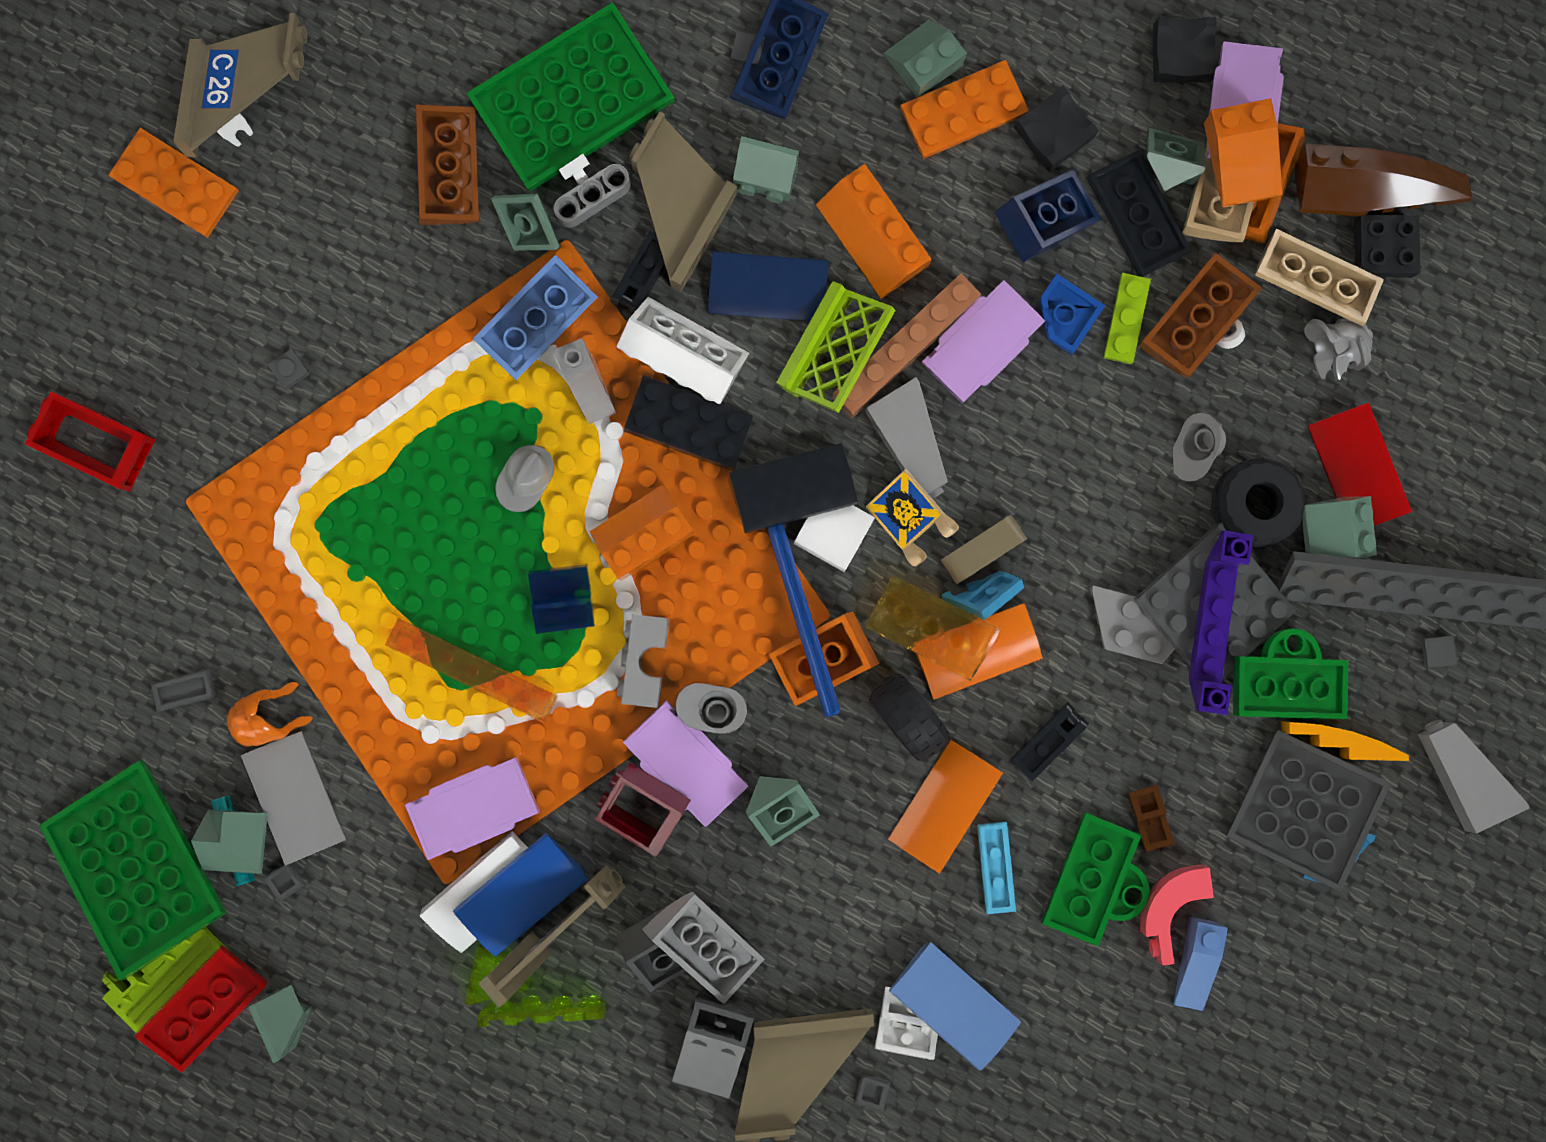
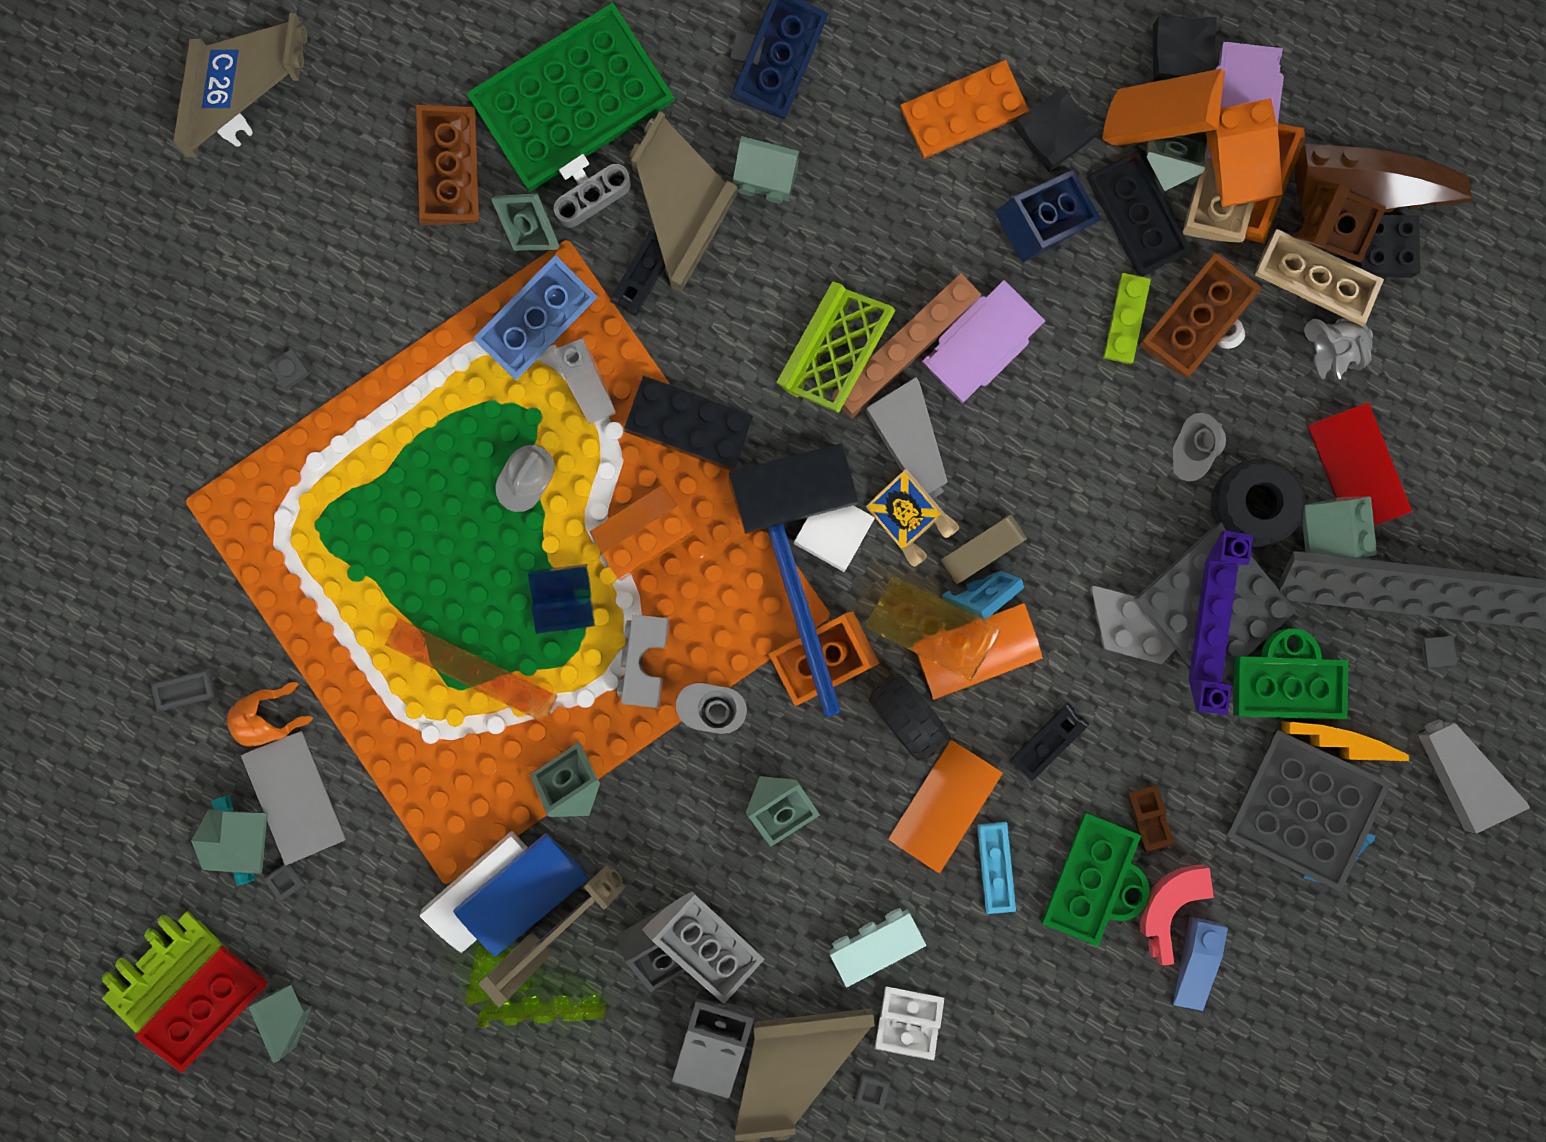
(43, 432): red piece -> none
(132, 870): green plate -> none
(173, 182): orange plate -> none
(472, 808): lavender piece -> none
(567, 784): none -> sand green slope
(632, 827): dark red window -> none
(682, 350): white slope -> none
(686, 762): lavender piece -> none
(766, 286): dark blue slope -> none
(873, 231): orange slope -> none
(876, 946): none -> light aqua brick
(926, 57): sand green slope -> none
(954, 1006): medium blue slope -> none
(1067, 313): blue plate -> none
(1165, 109): none -> orange slope
(1326, 210): none -> reddish brown bracket

